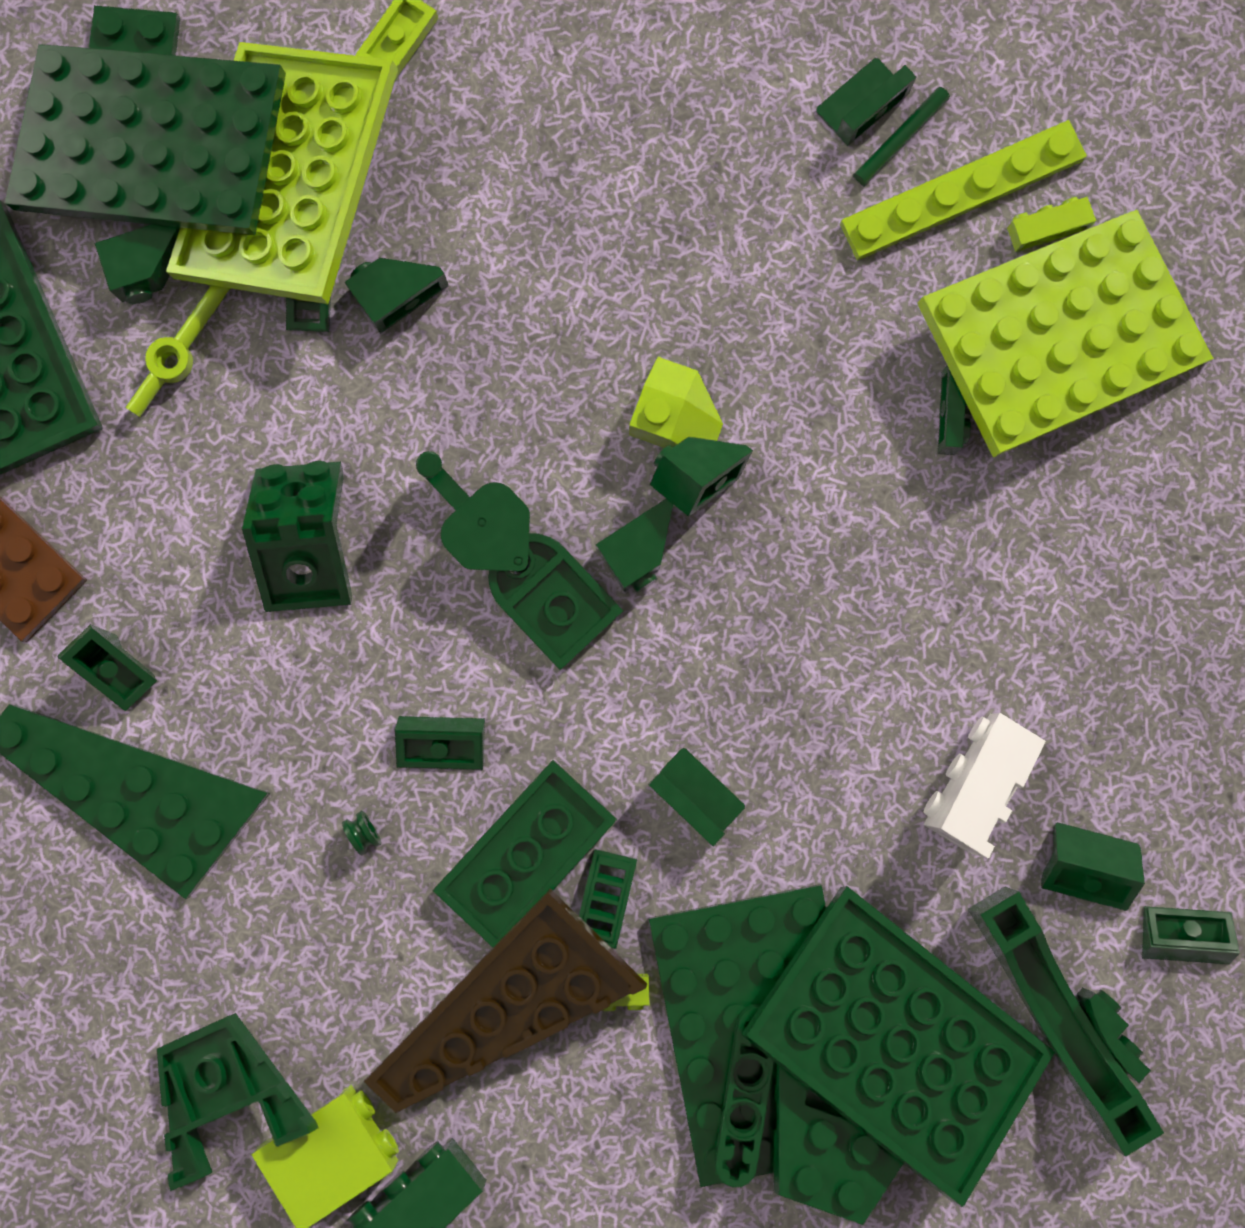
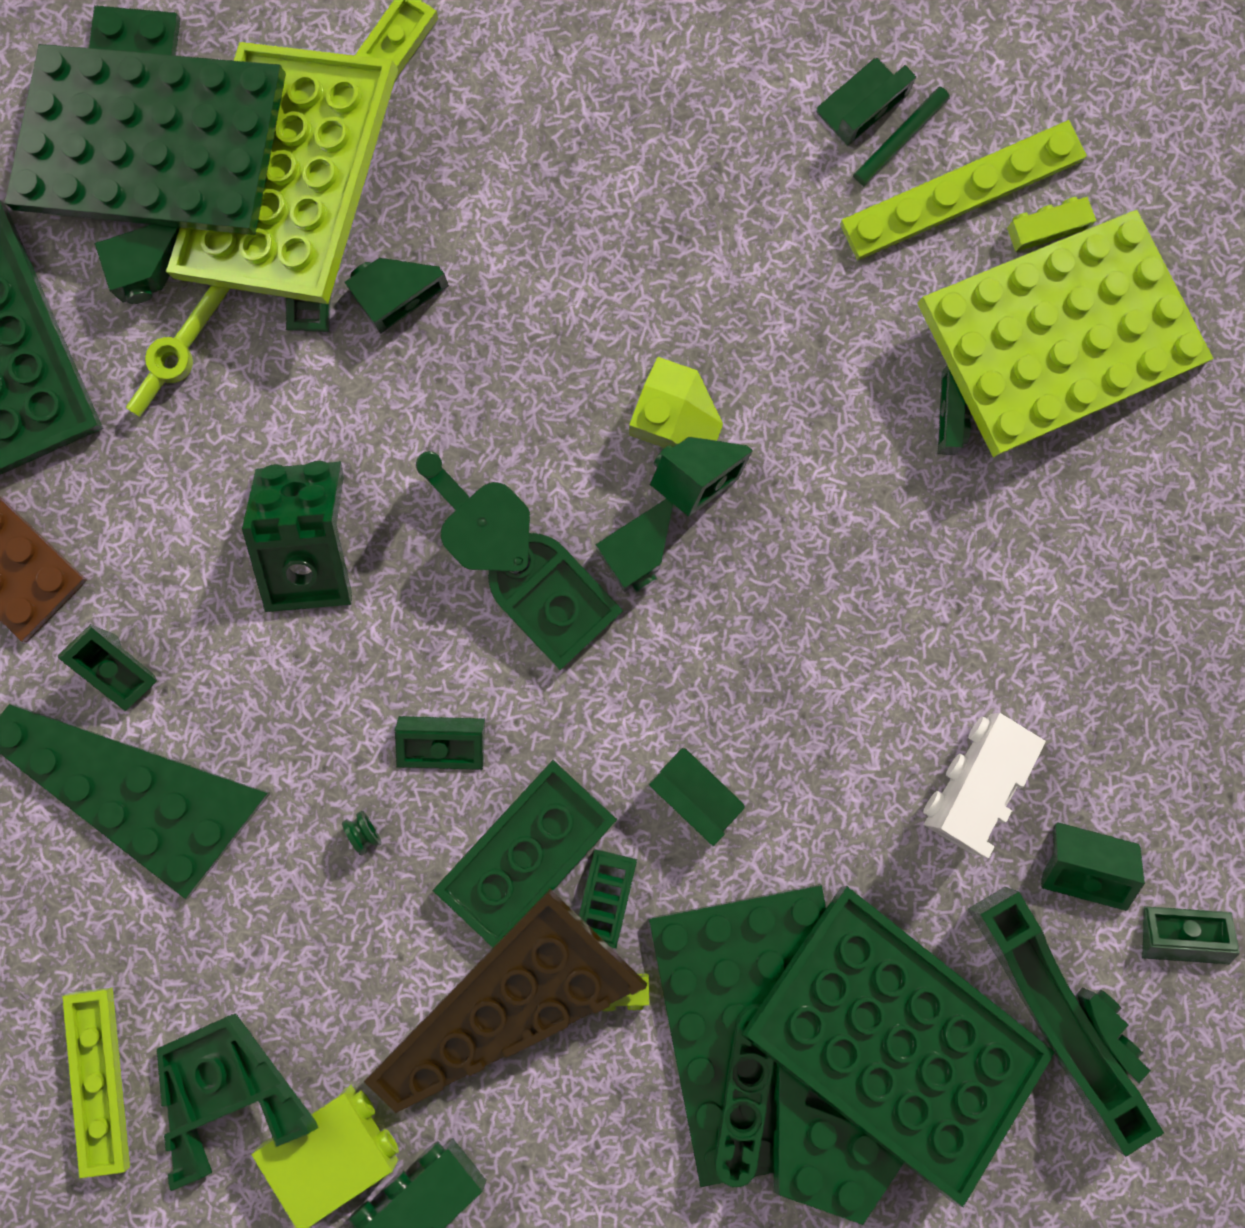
(96, 1082): none -> lime plate

